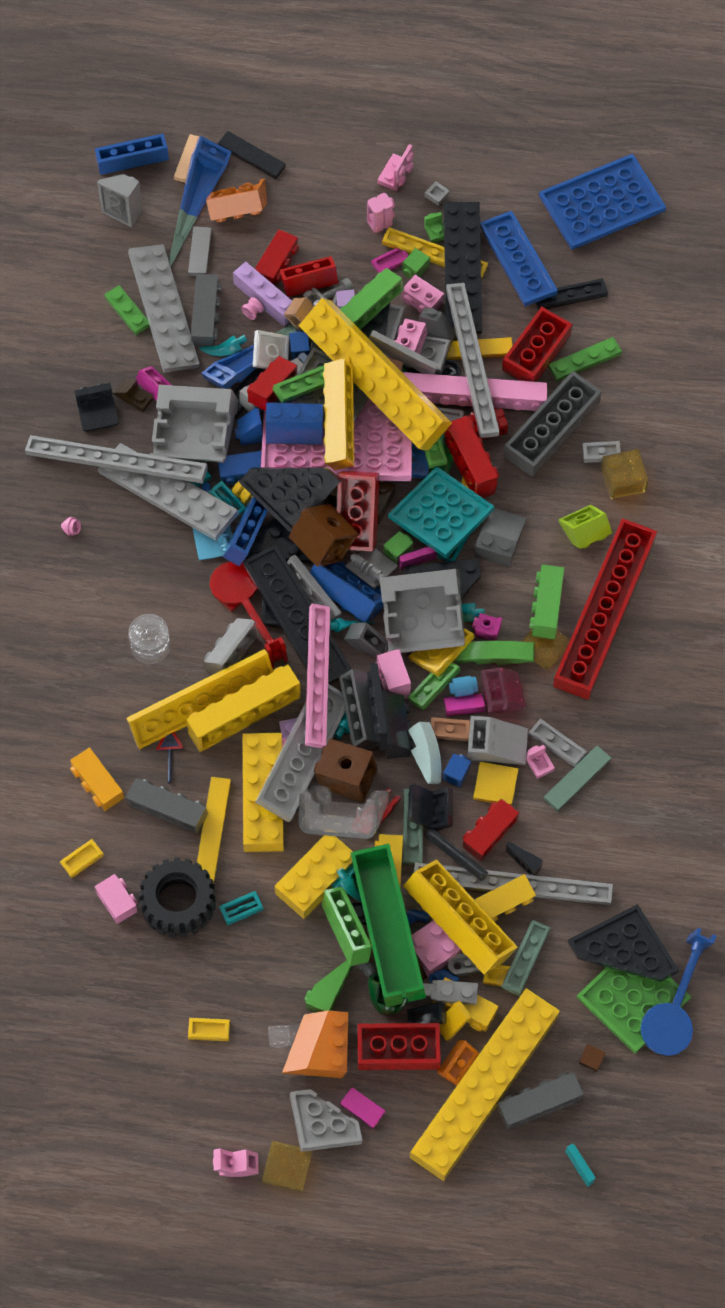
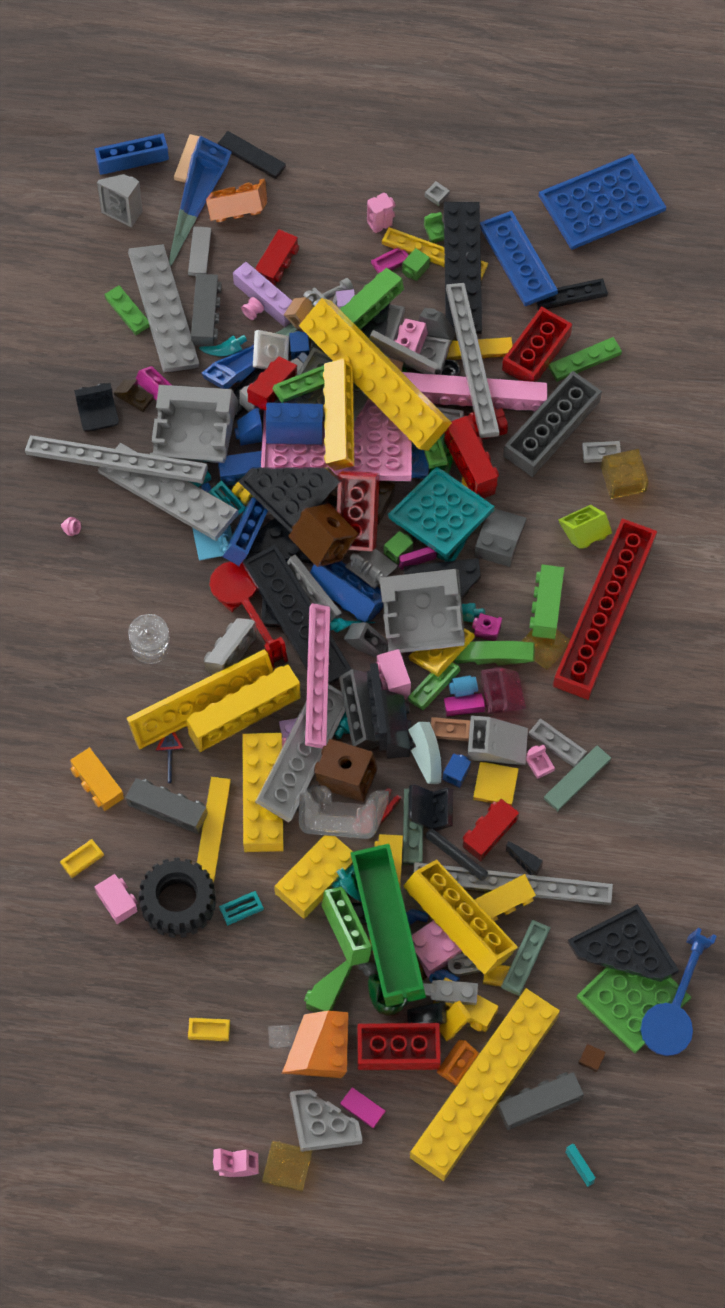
(309, 275): red brick -> none
(396, 170): bright pink bracket -> none
(422, 294): bright pink brick -> none

